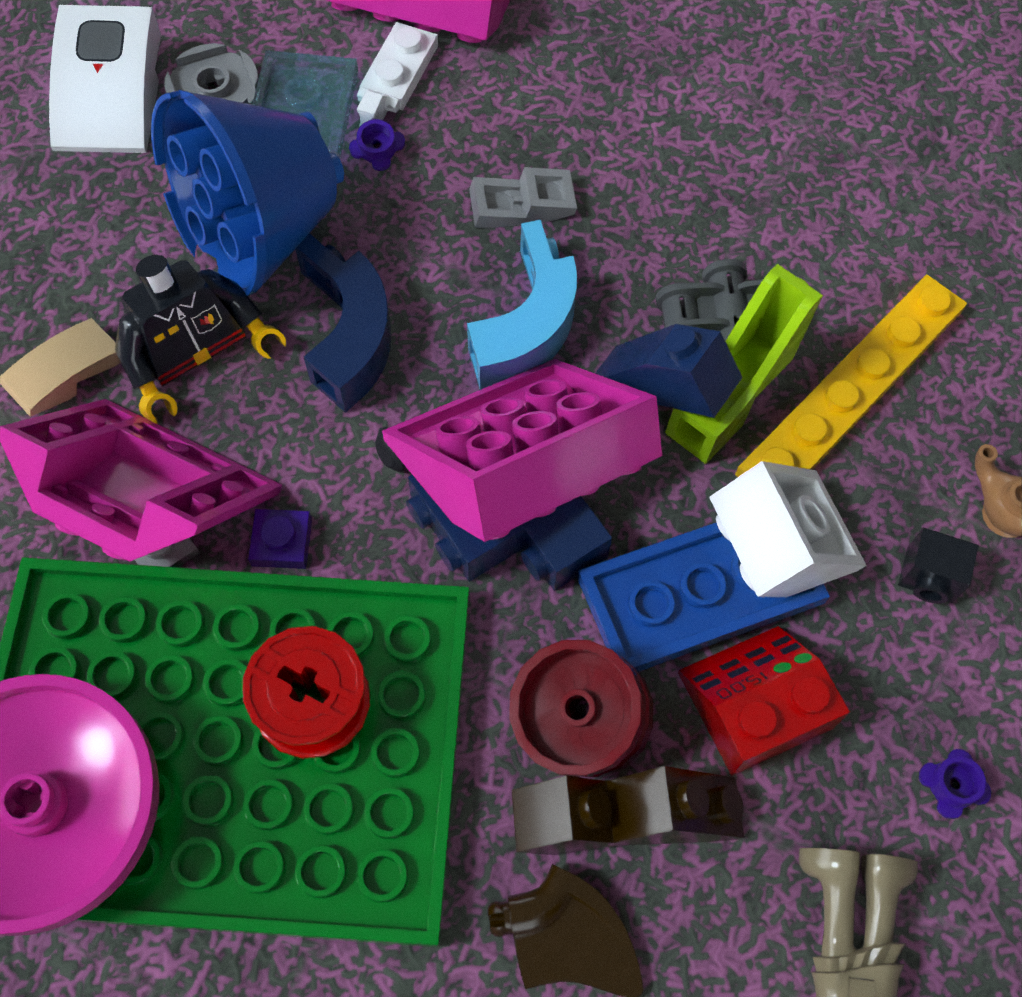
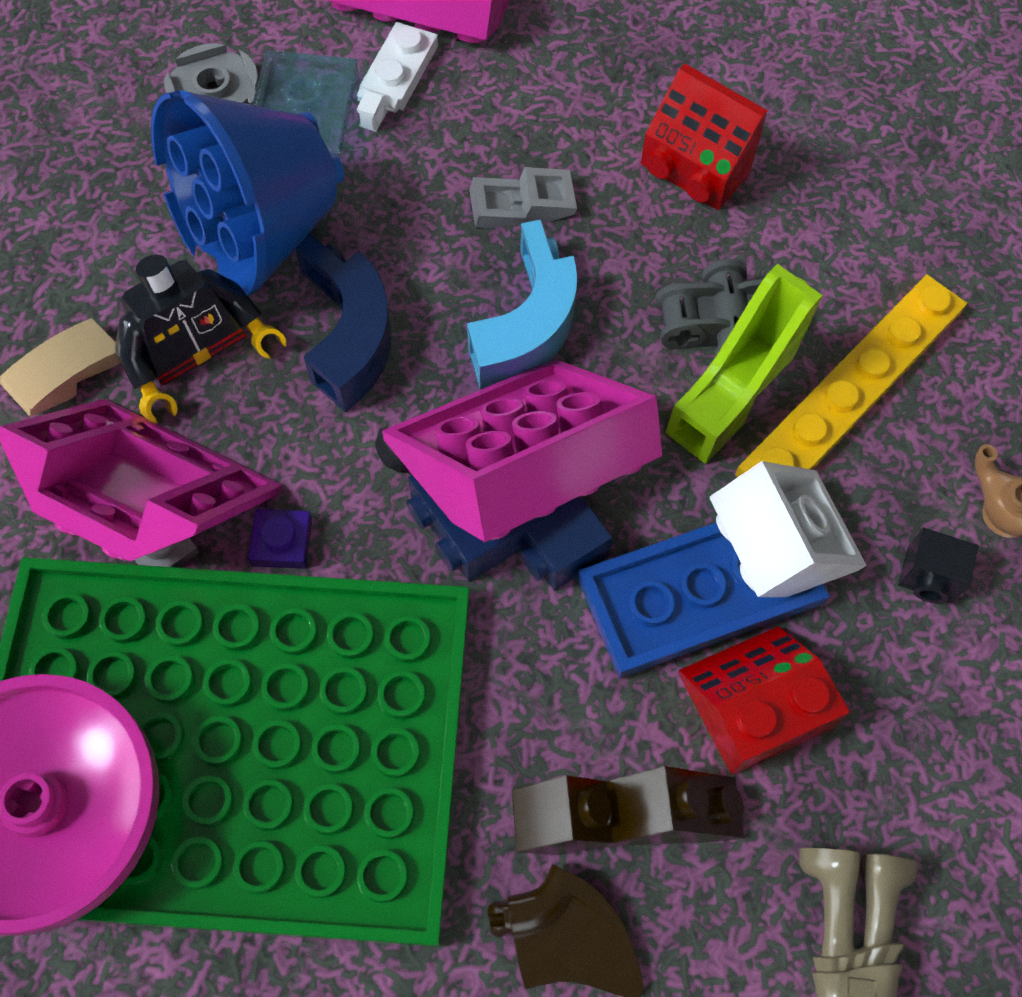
(103, 78): white slope -> none
(306, 657): red piece -> none
(375, 132): dark purple plate -> none
(546, 701): dark red wheel -> none
(679, 365): dark blue slope -> none
(703, 137): none -> red slope
(972, 782): dark purple plate -> none

